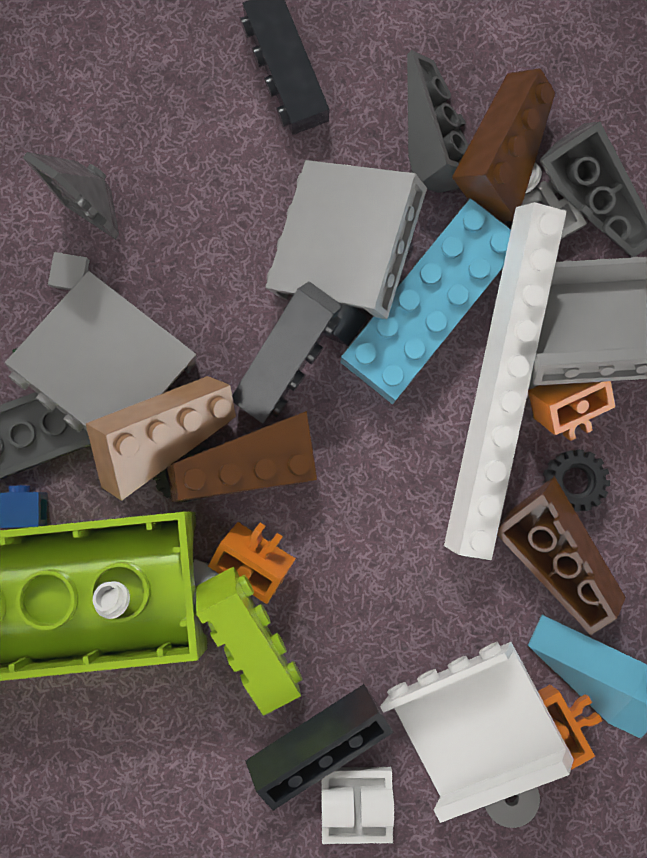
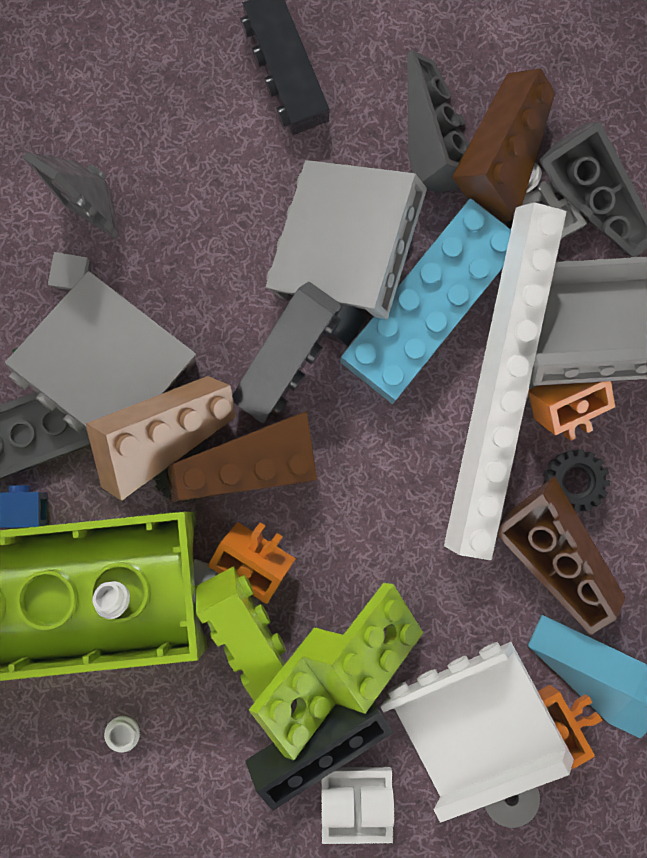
(122, 734): none -> white plate
(337, 670): none -> lime bracket

